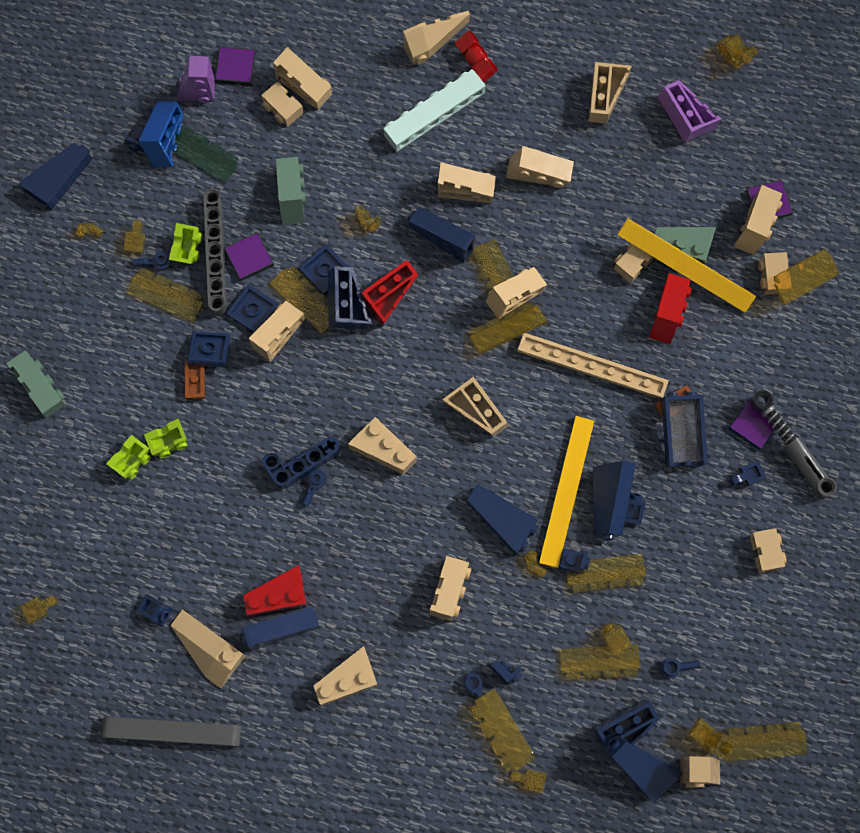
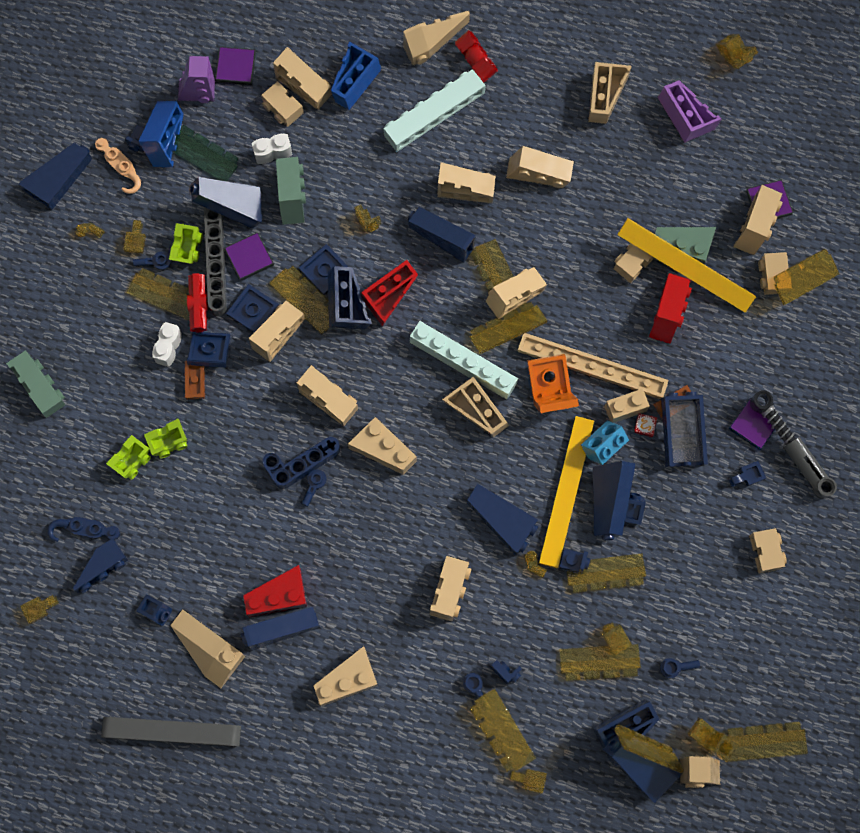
(83, 527): none -> dark blue piece
(103, 561): none -> dark blue slope
(119, 163): none -> light nougat piece
(164, 348): none -> white brick
(197, 302): none -> red piece
(229, 199): none -> slope
(273, 148): none -> white brick
(327, 396): none -> tan wedge
(355, 75): none -> blue wedge
(463, 360): none -> light aqua brick
(551, 394): none -> orange bracket
(605, 442): none -> dark azure brick
(626, 406): none -> tan brick
(645, 425): none -> tile
(648, 748): none -> clear yellow windscreen

